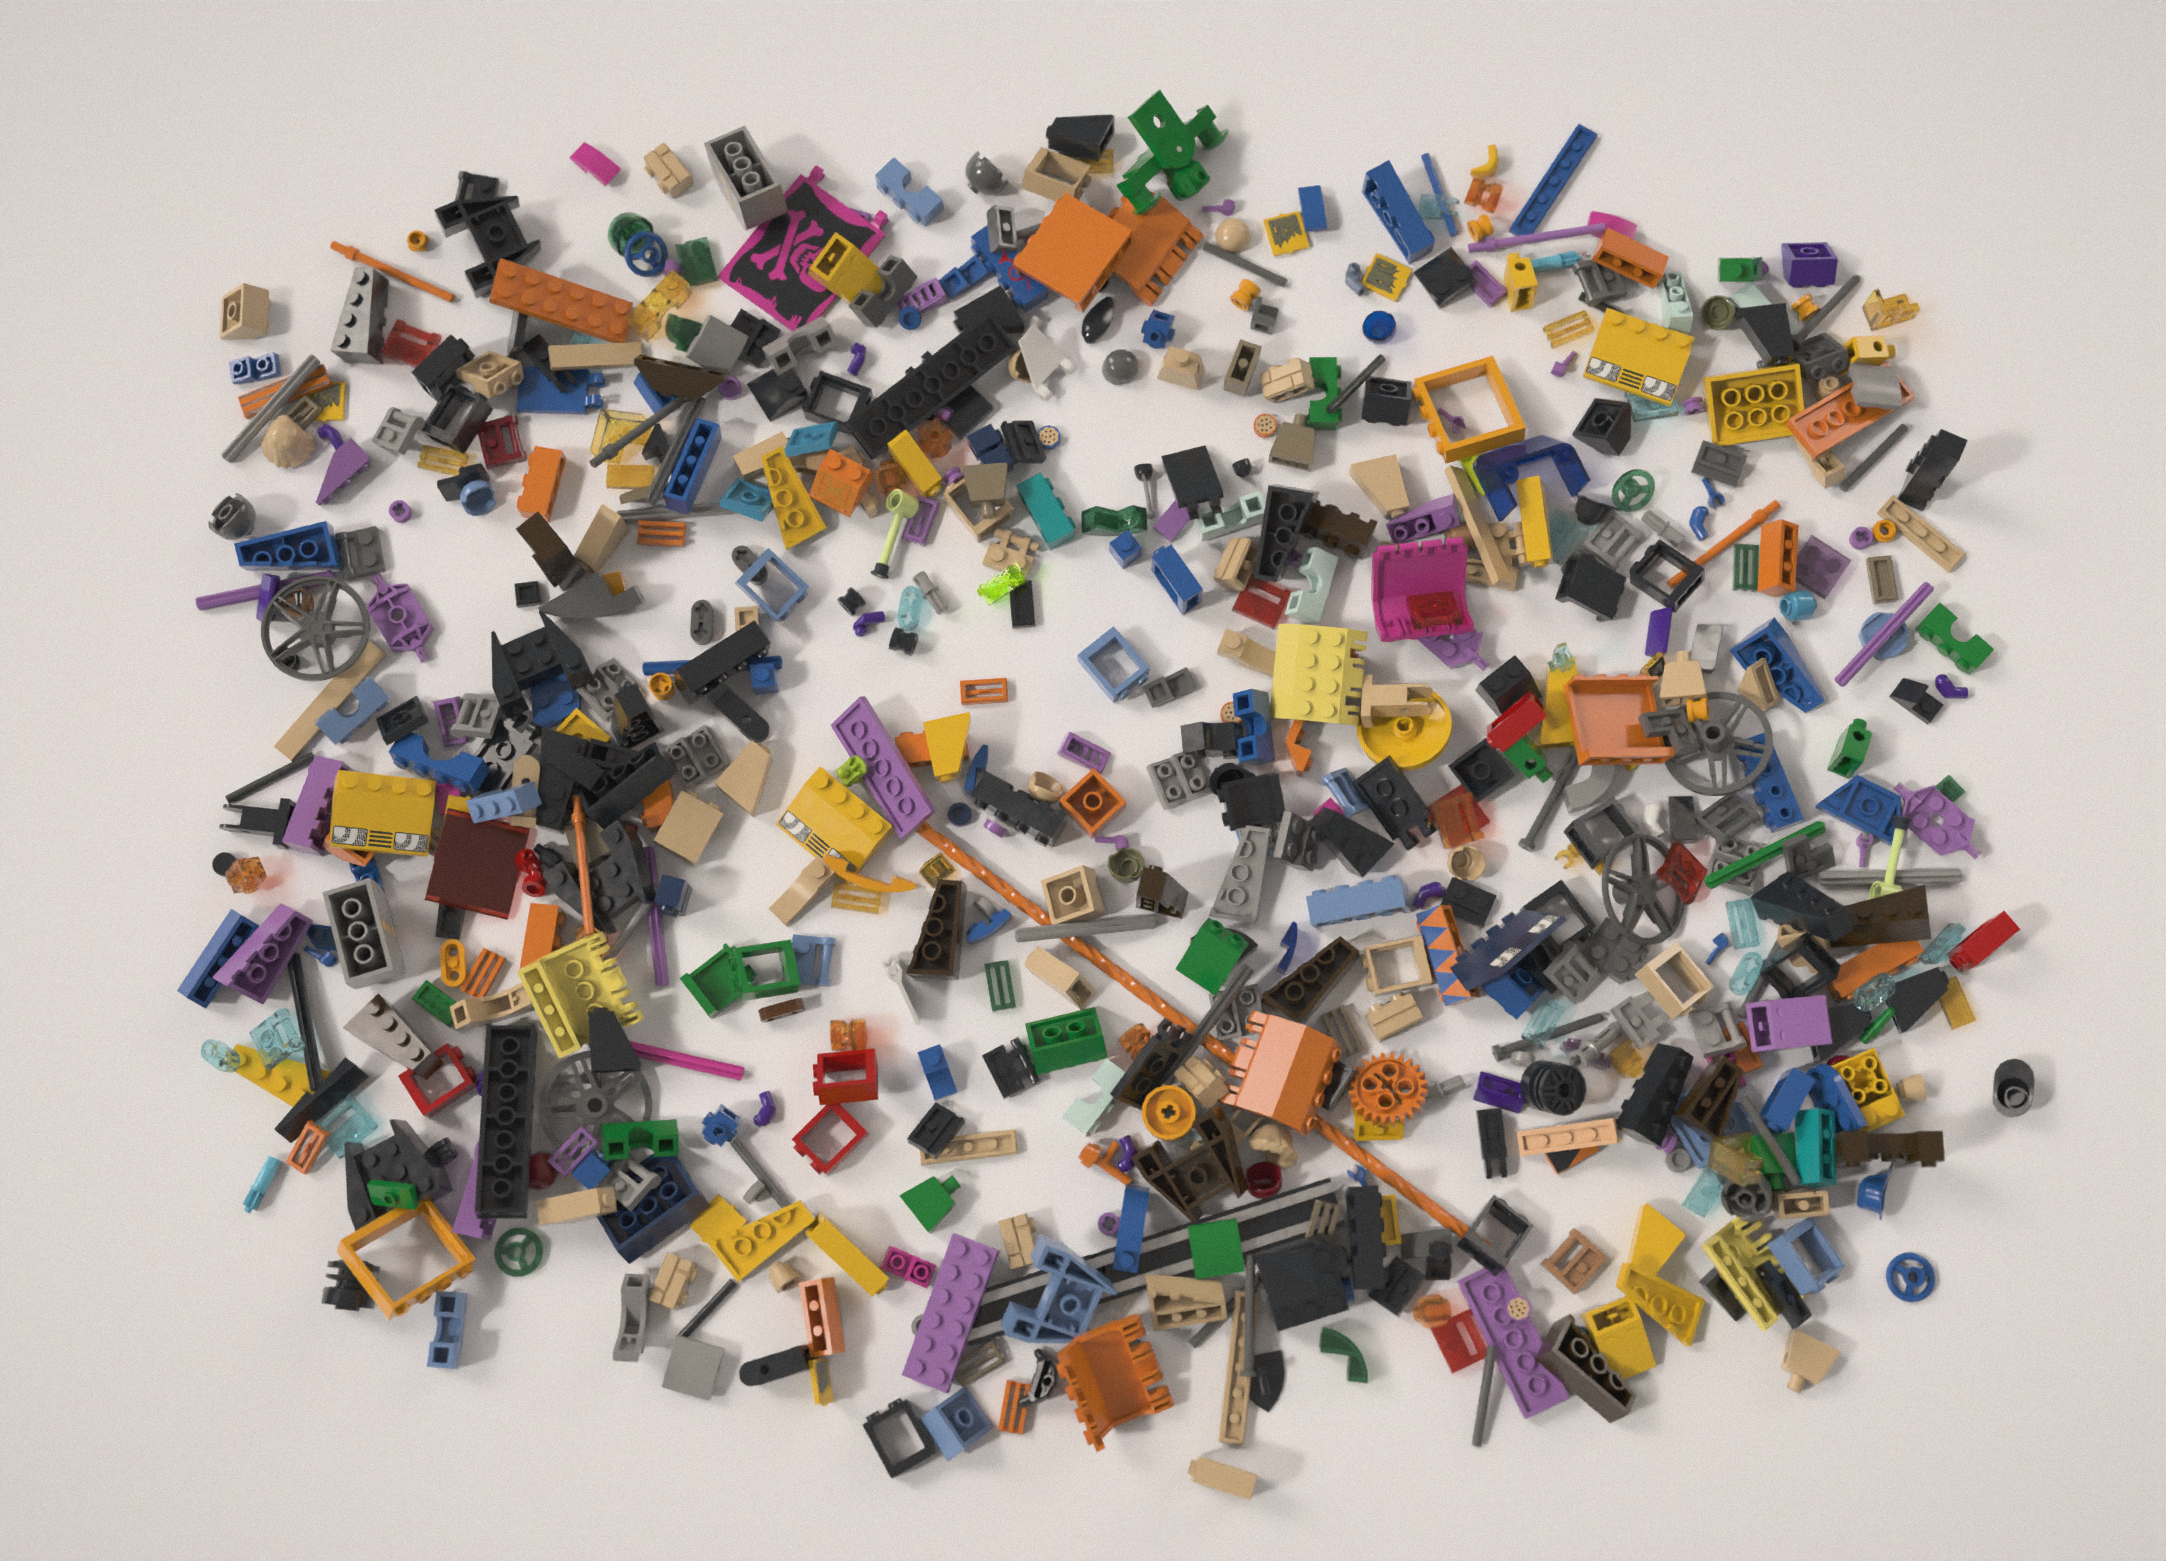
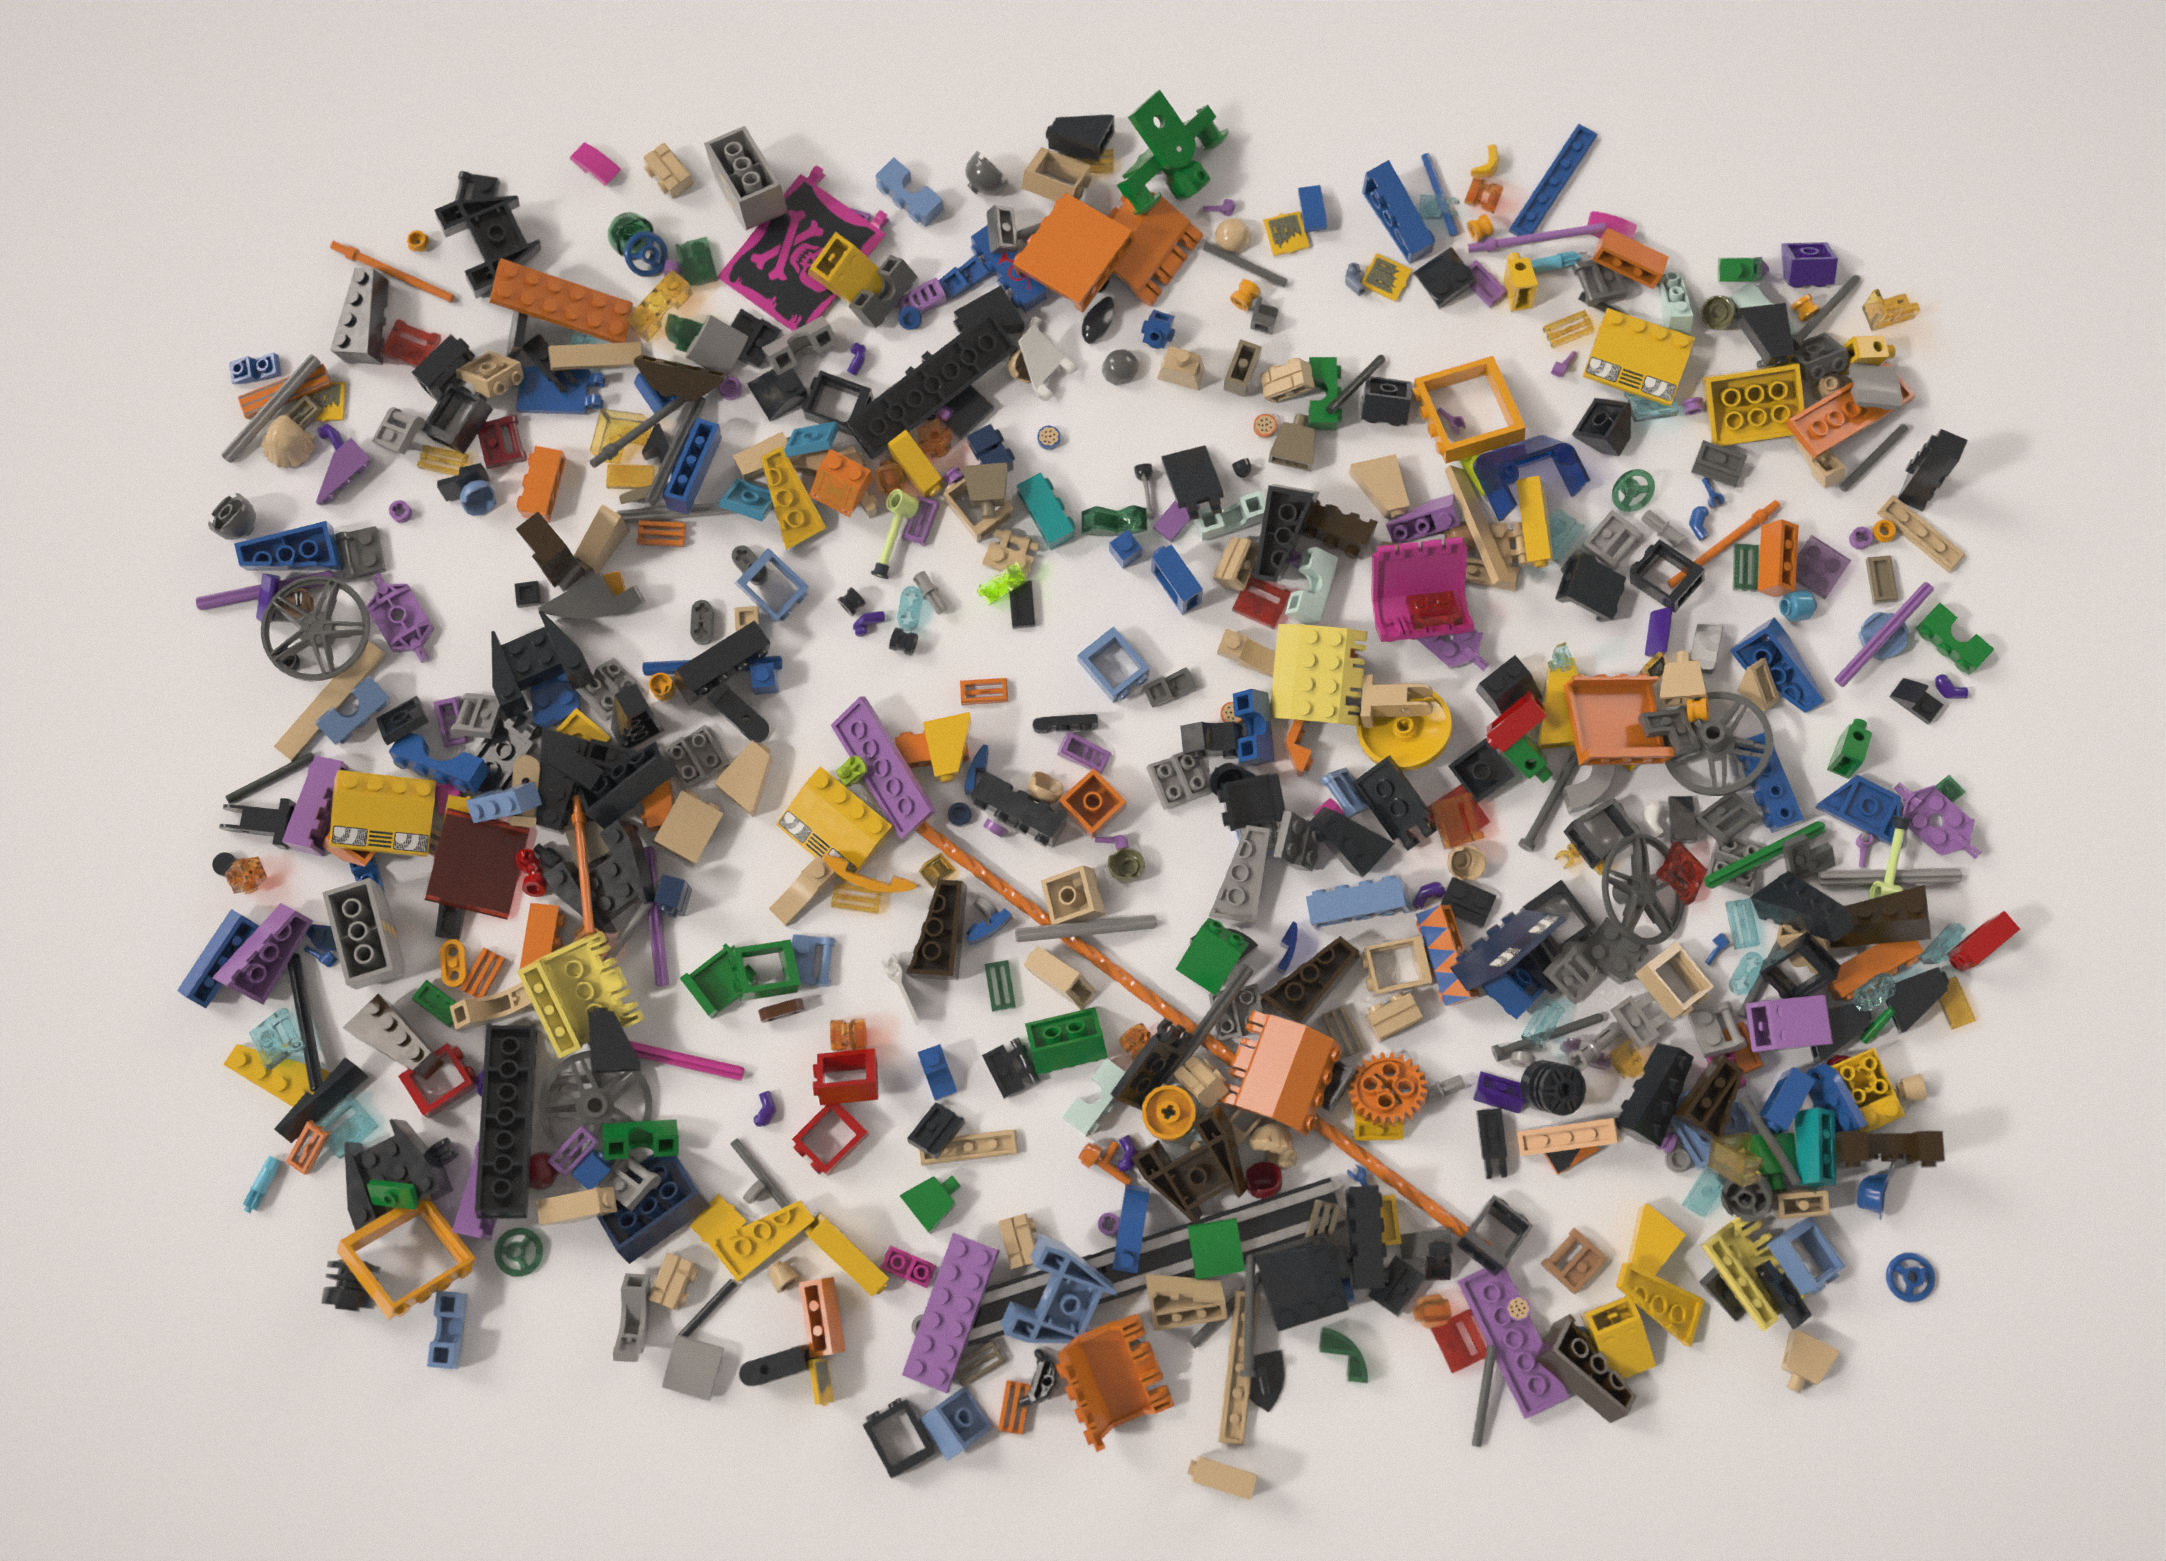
(222, 1051): clear light blue beam -> none
(244, 313): tan slope -> none
(720, 1126): blue brick -> none
(1023, 442): black plate -> none
(1064, 723): none -> black hinge
(1160, 893): dark brown wedge -> none
(1379, 327): clear blue hair -> none
(1591, 511): black piece -> none
(2013, 1088): black piece -> none

